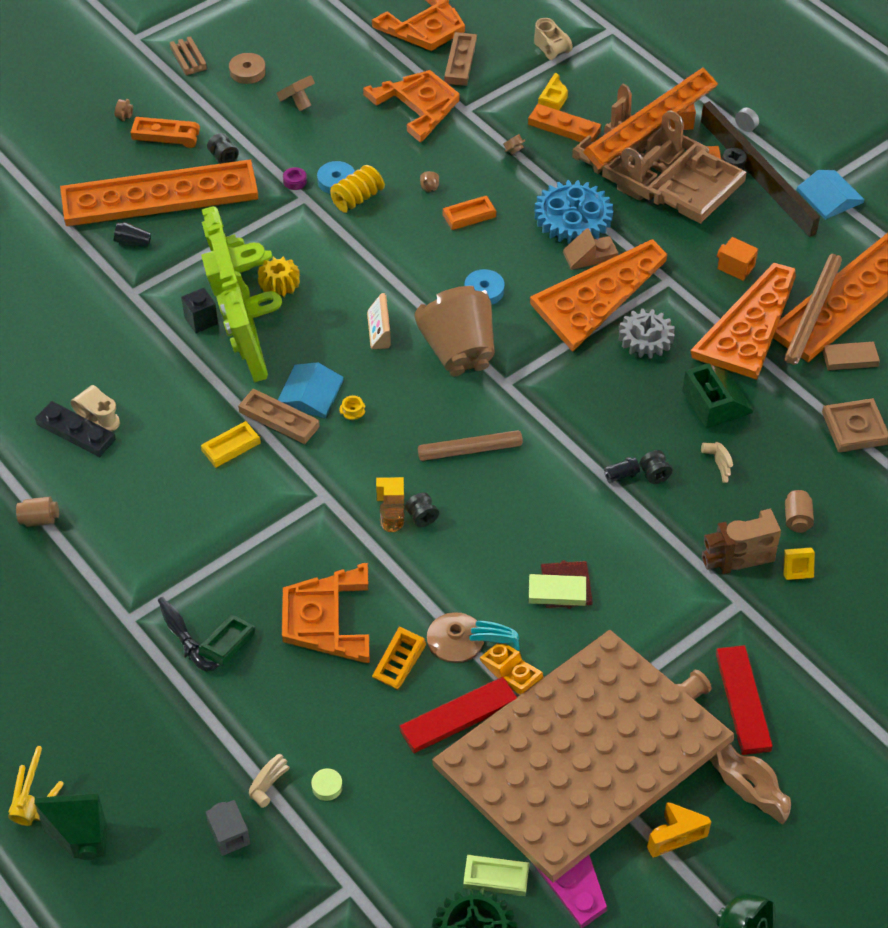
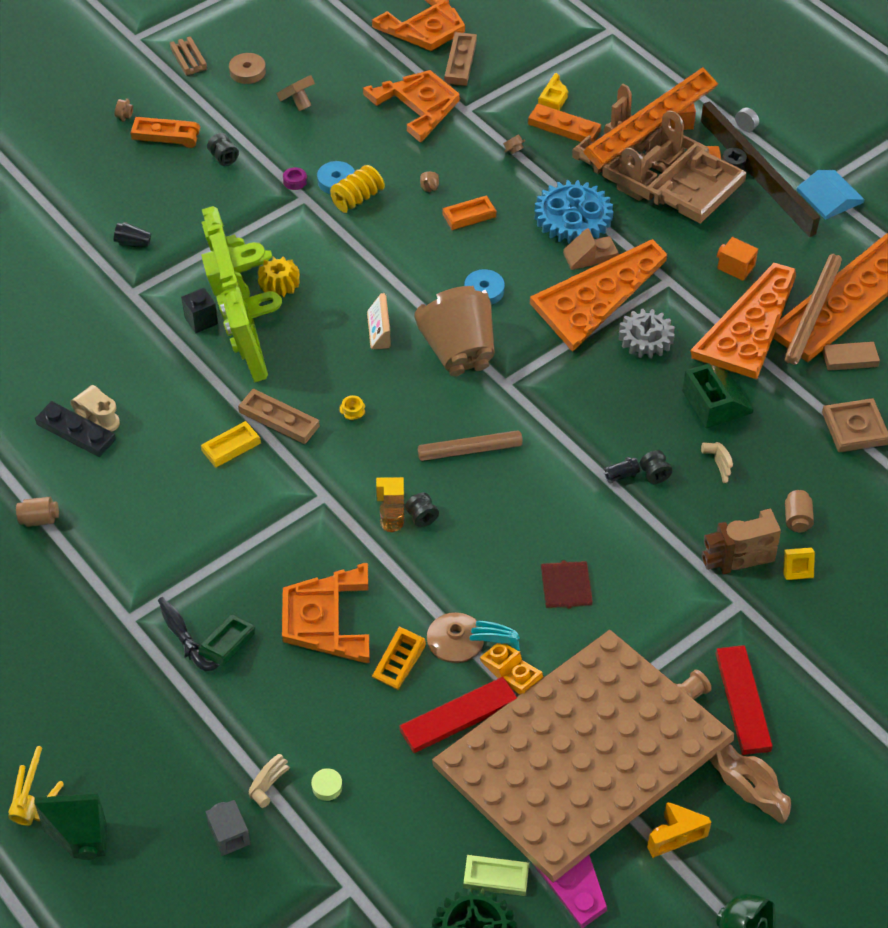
(158, 192): orange plate -> none
(311, 389): dark azure slope -> none
(551, 38): tan piece -> none
(557, 590): yellowish green tile -> none

